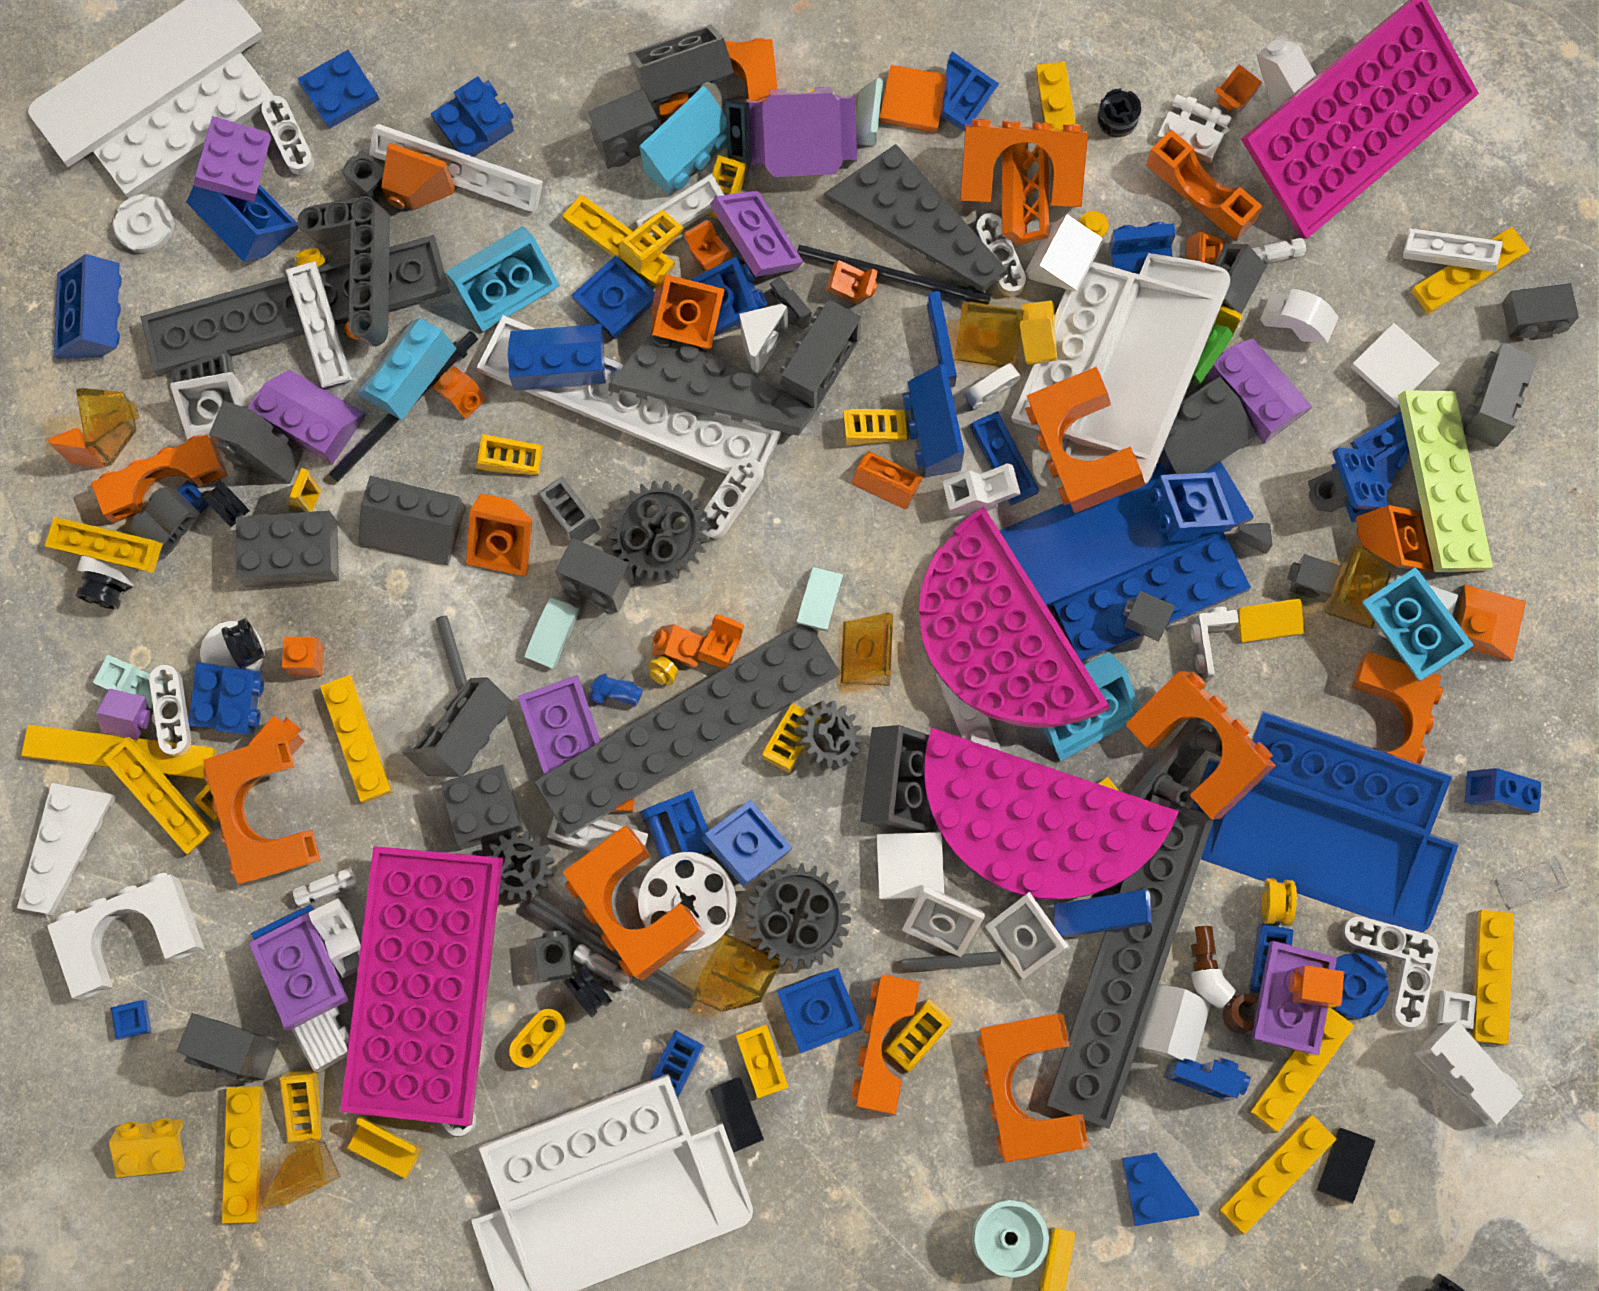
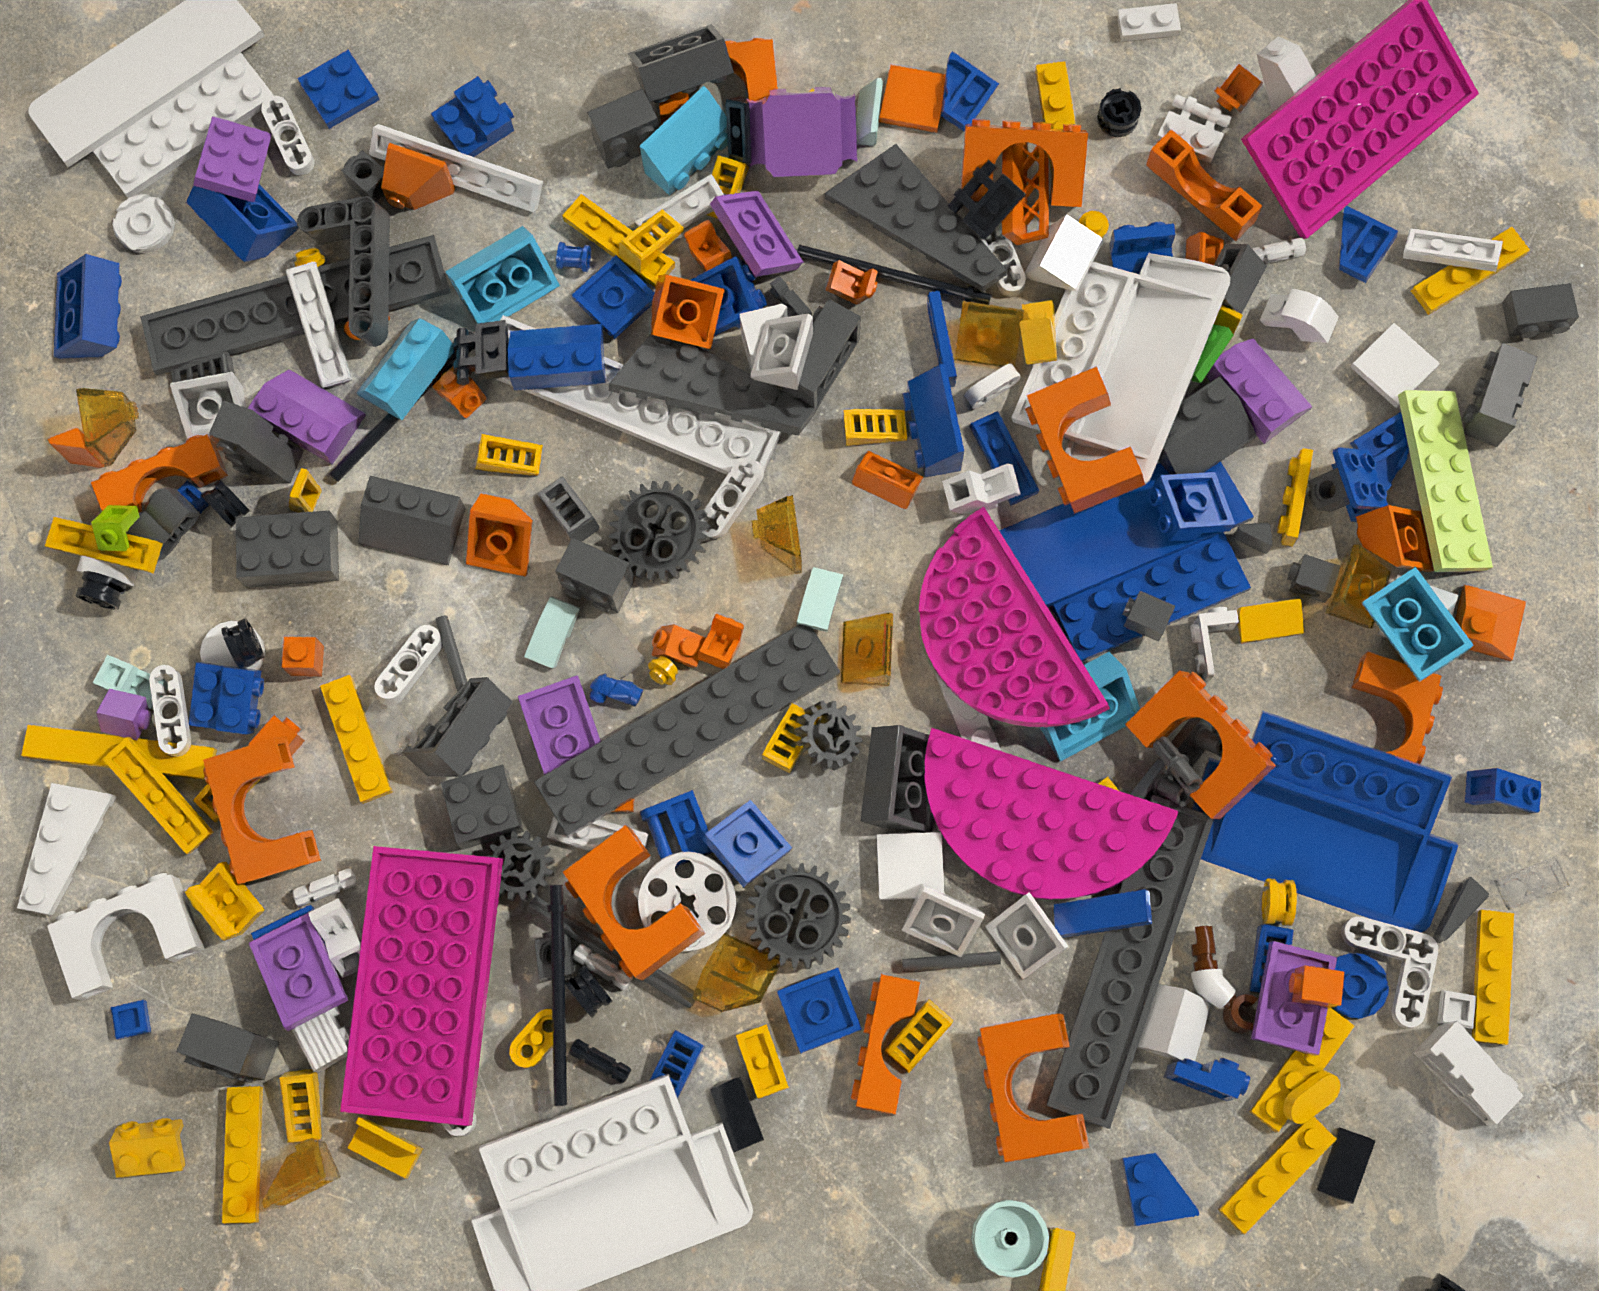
(112, 525): none -> lime bracket
(224, 903): none -> yellow bracket
(408, 651): none -> white beam
(490, 348): none -> black plate
(556, 911): none -> black bar
(573, 257): none -> blue bush
(600, 1060): none -> black axle
(779, 532): none -> clear yellow slope
(783, 350): none -> white slope
(993, 206): none -> black plate
(1148, 22): none -> white plate
(1177, 765): none -> dark grey axle
(1294, 497): none -> yellow tile
(1311, 1097): none -> yellow tile
(1363, 243): none -> blue wing
(1462, 906): none -> dark grey slope

